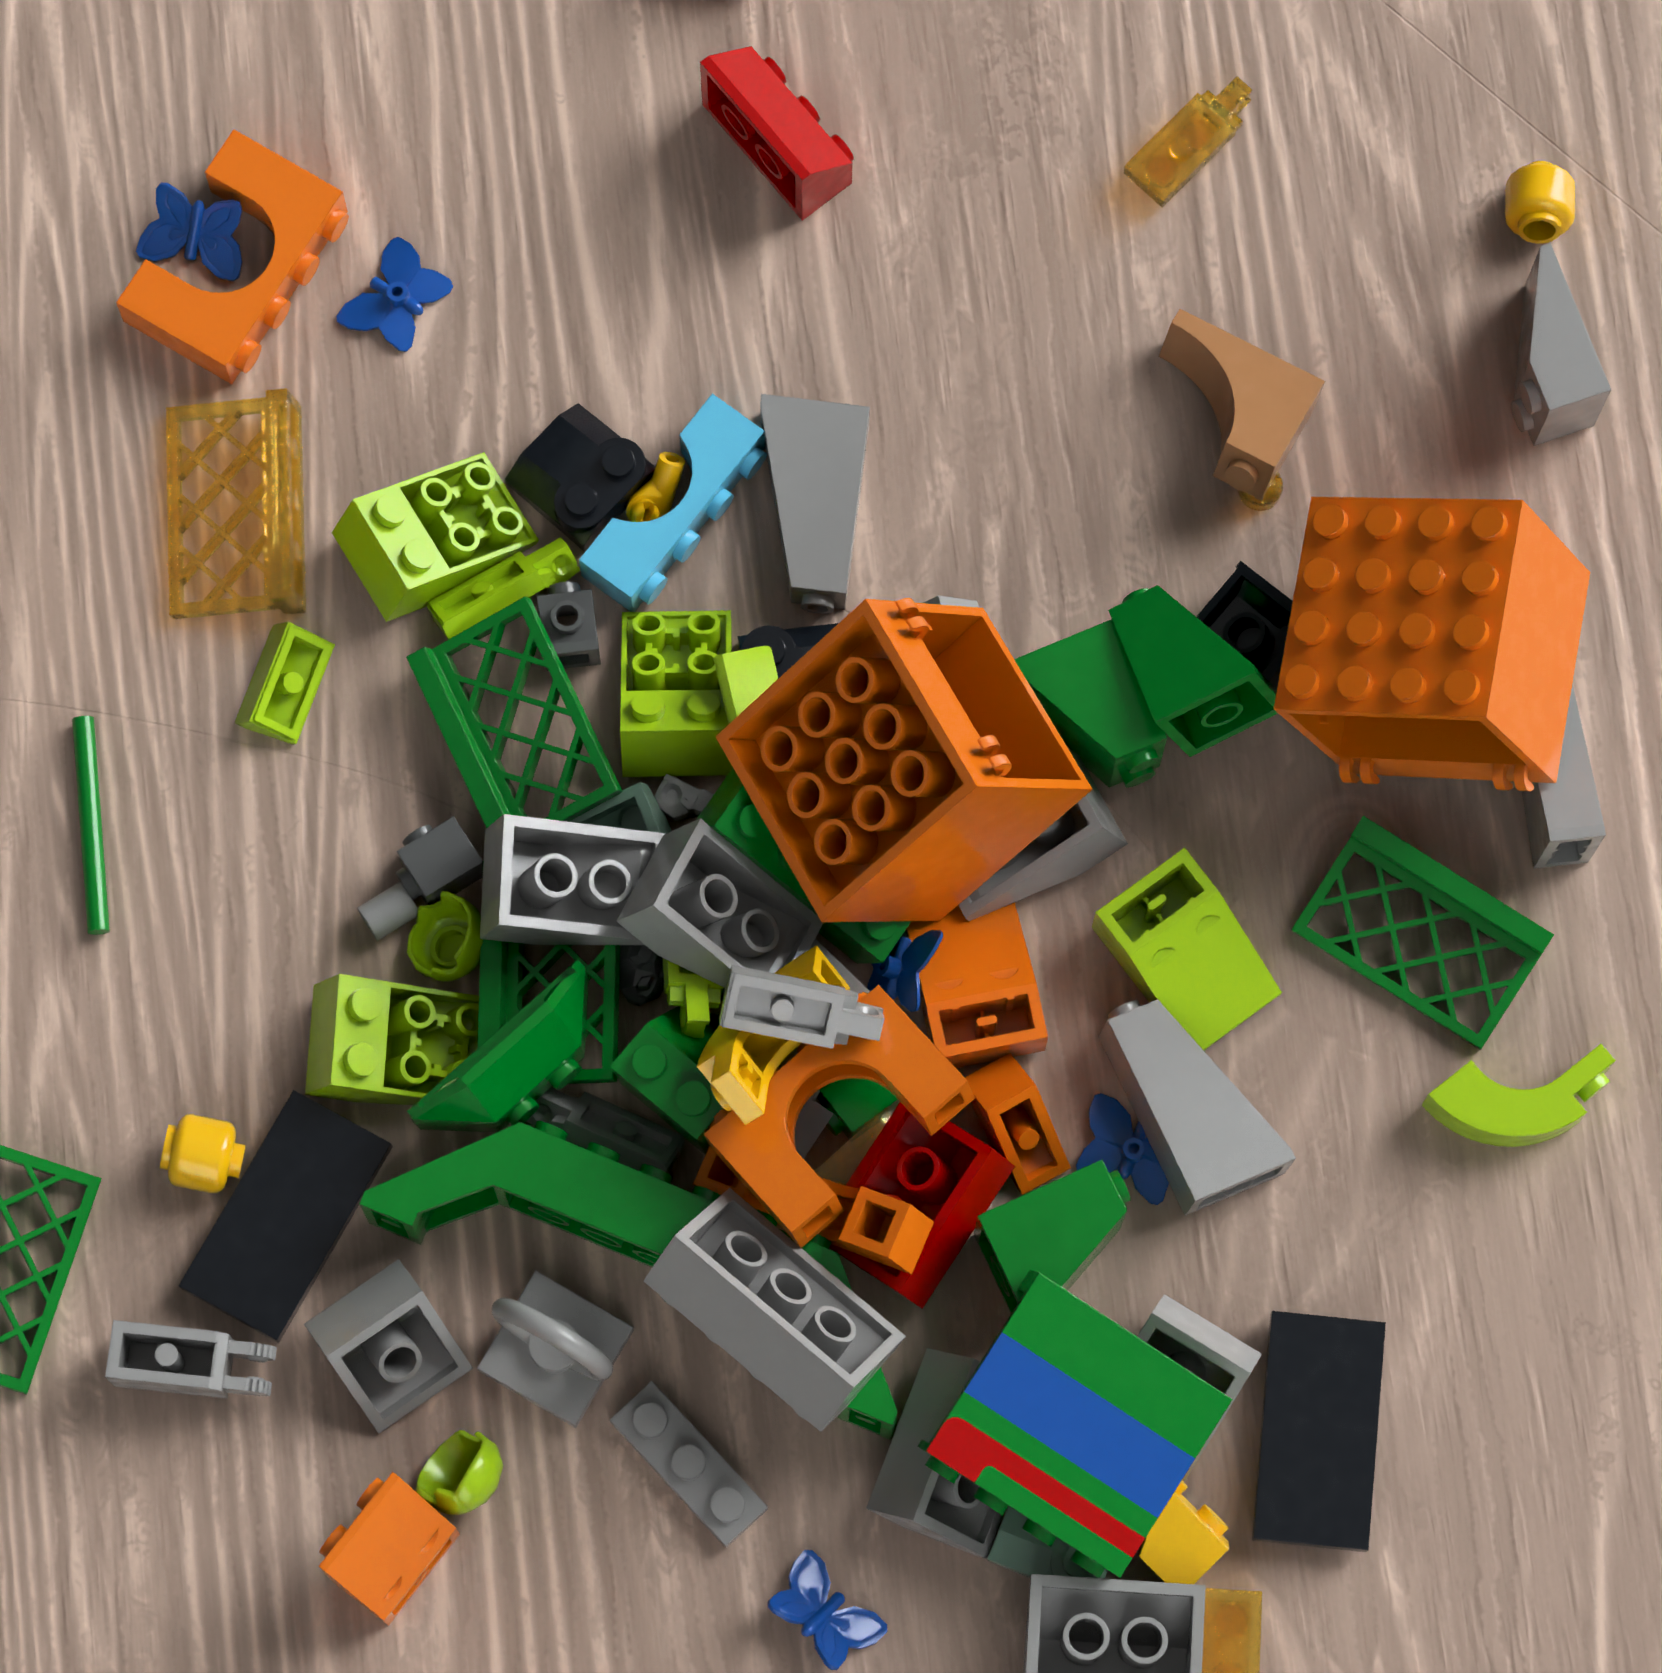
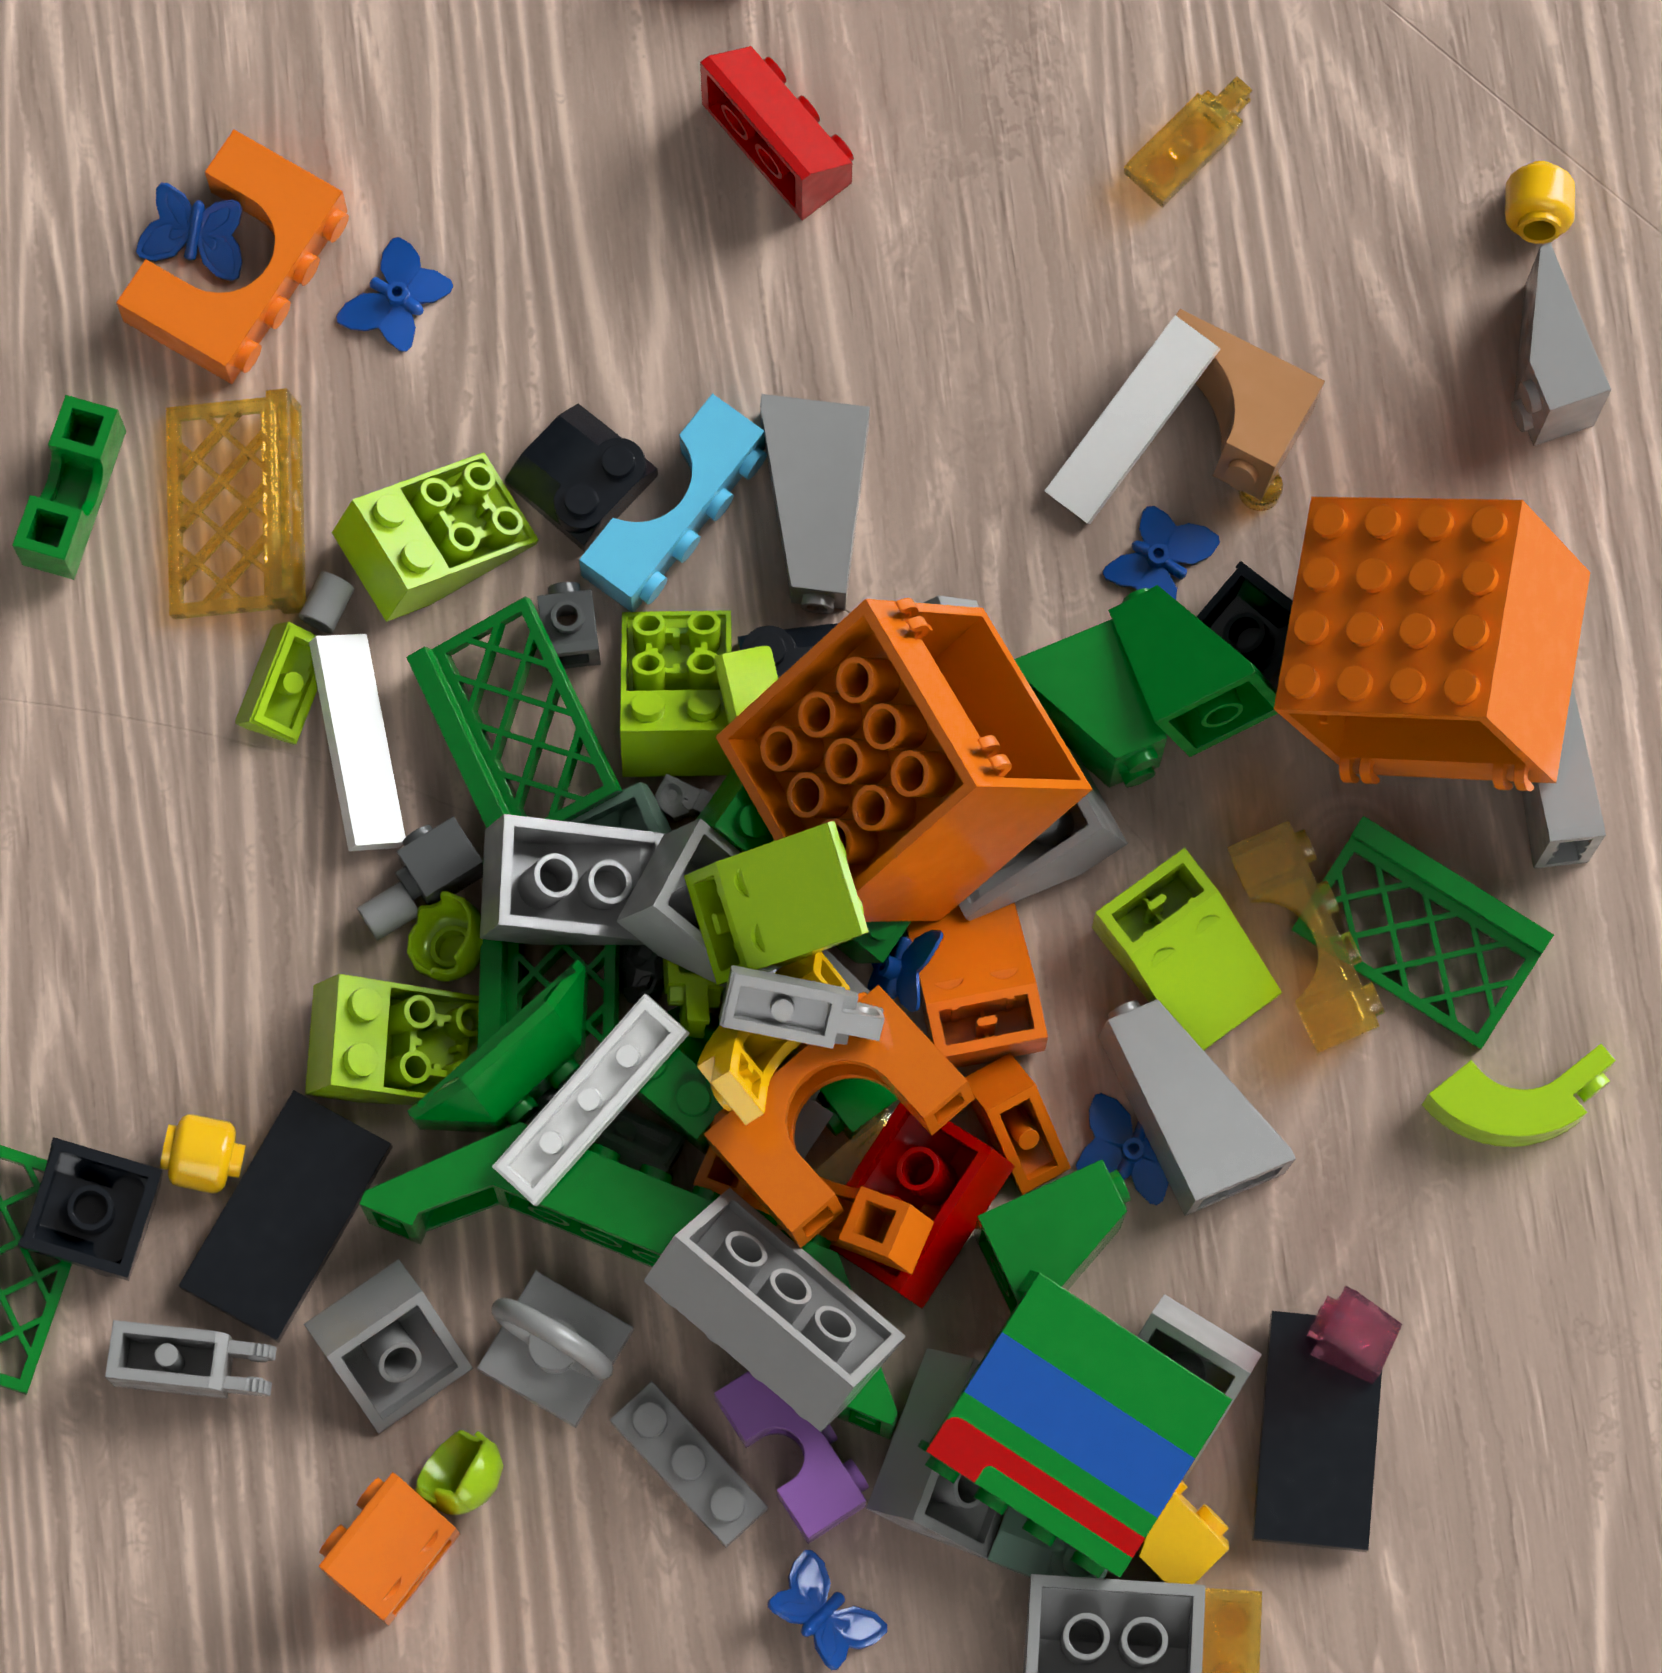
(82, 461): none -> green arch
(90, 825): green bar -> none
(92, 1209): none -> black slope
(326, 602): none -> light grey hinge
(357, 742): none -> white tile
(502, 586): lime hinge -> none
(590, 1100): none -> white tile
(658, 494): yellow arm -> none
(777, 902): none -> lime slope
(824, 1488): none -> medium lavender arch
(1132, 419): none -> white tile
(1160, 552): none -> blue piece
(1277, 872): none -> clear yellow arch
(1353, 1334): none -> clear pink slope

